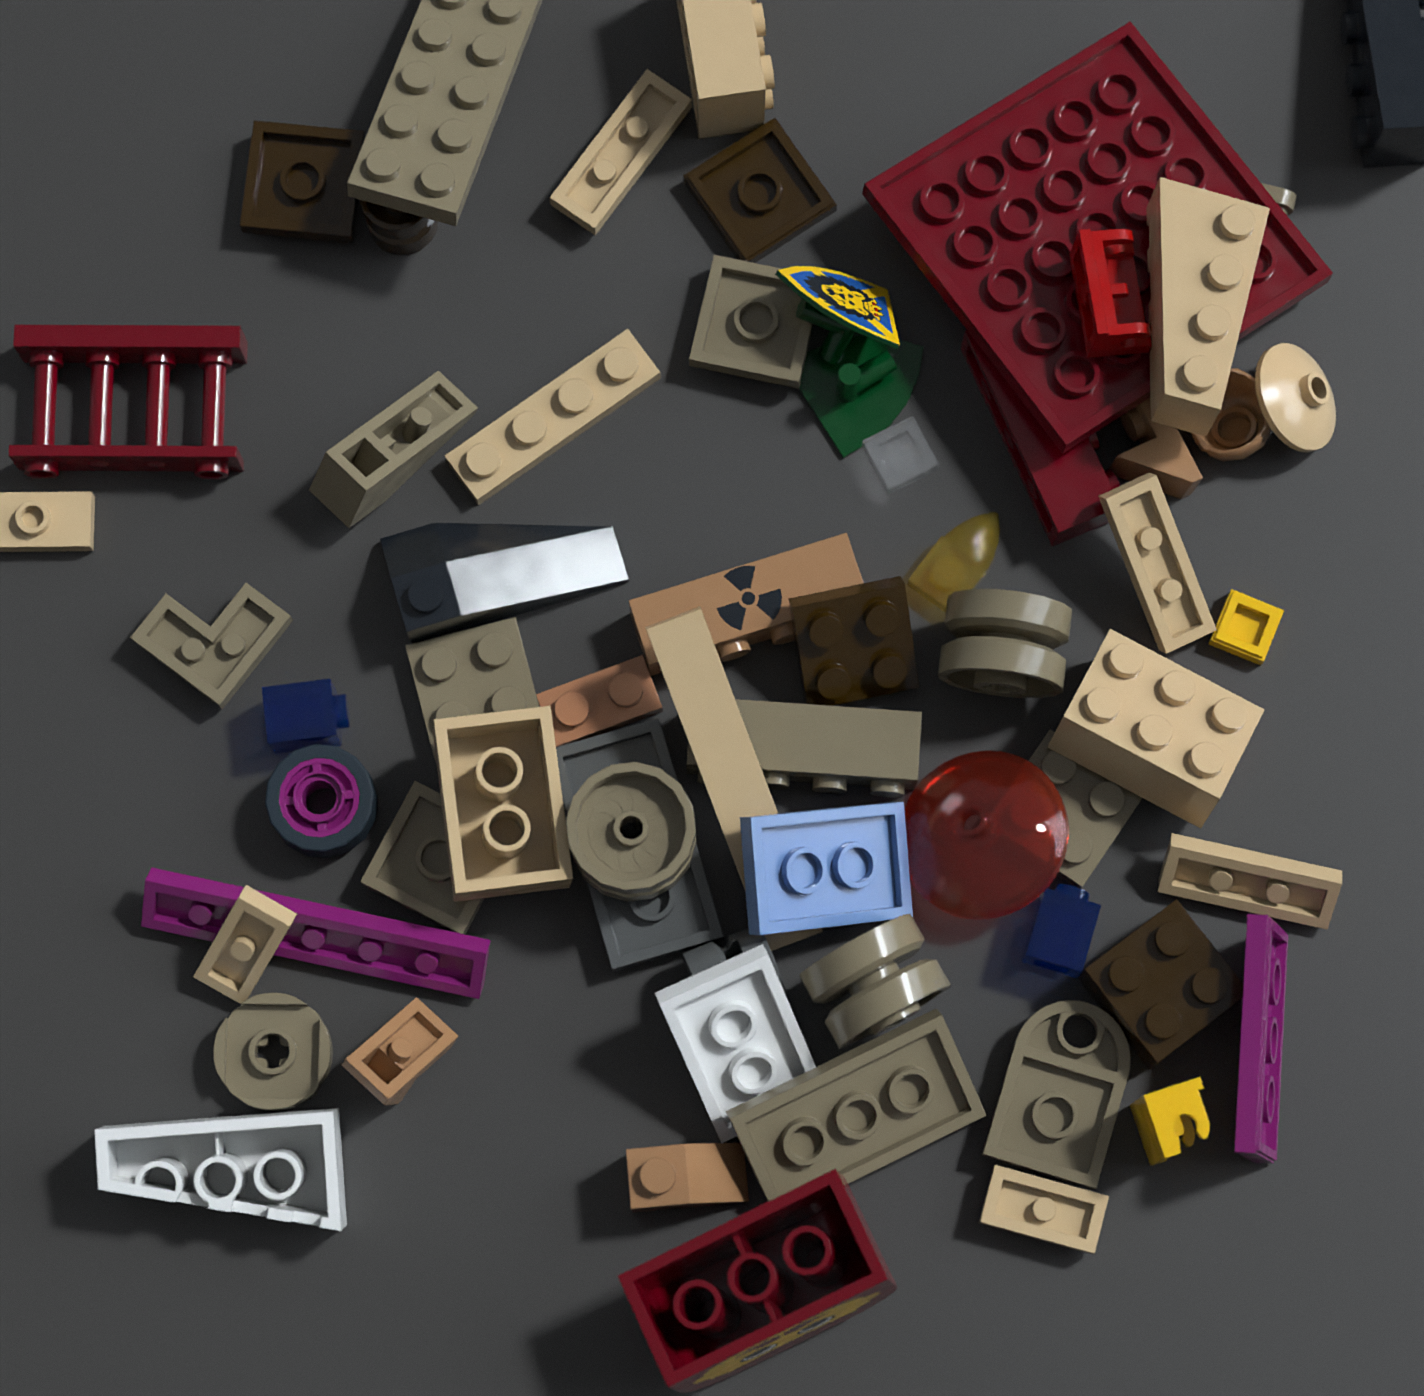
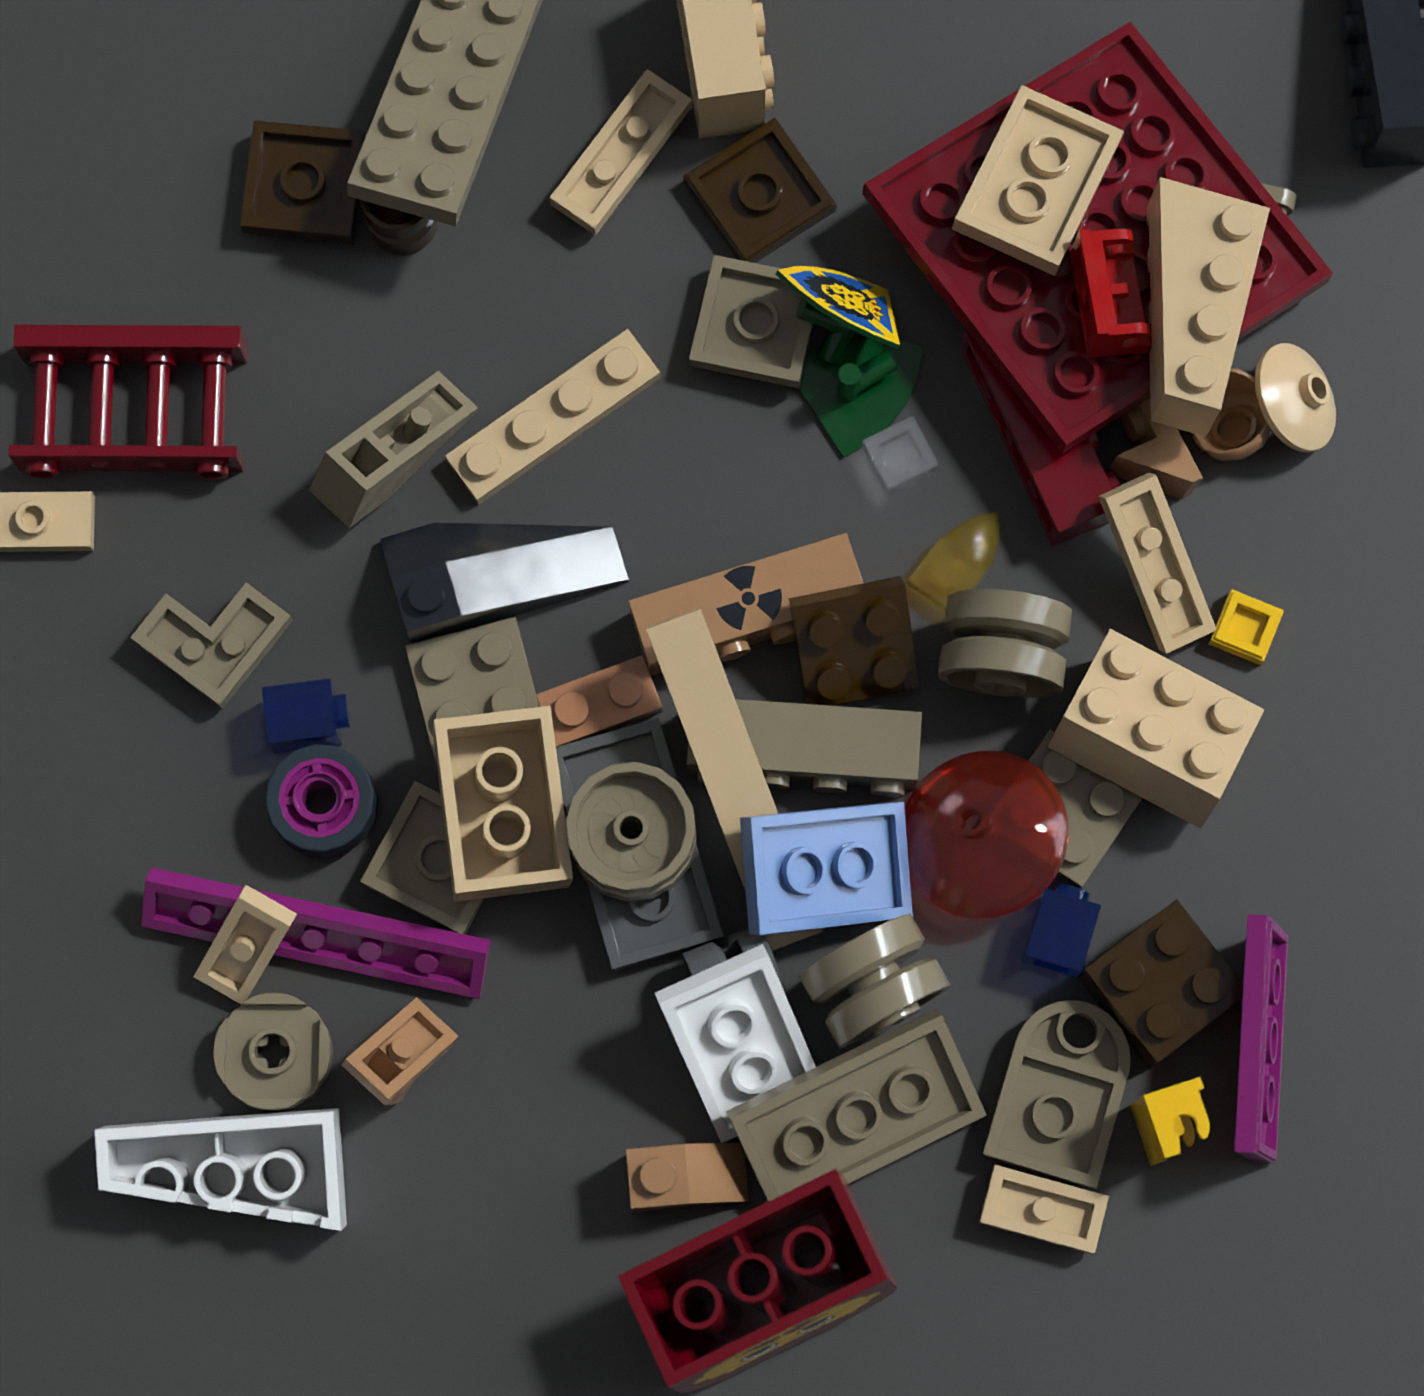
(1037, 180): none -> tan plate
(1249, 881): tan plate -> none

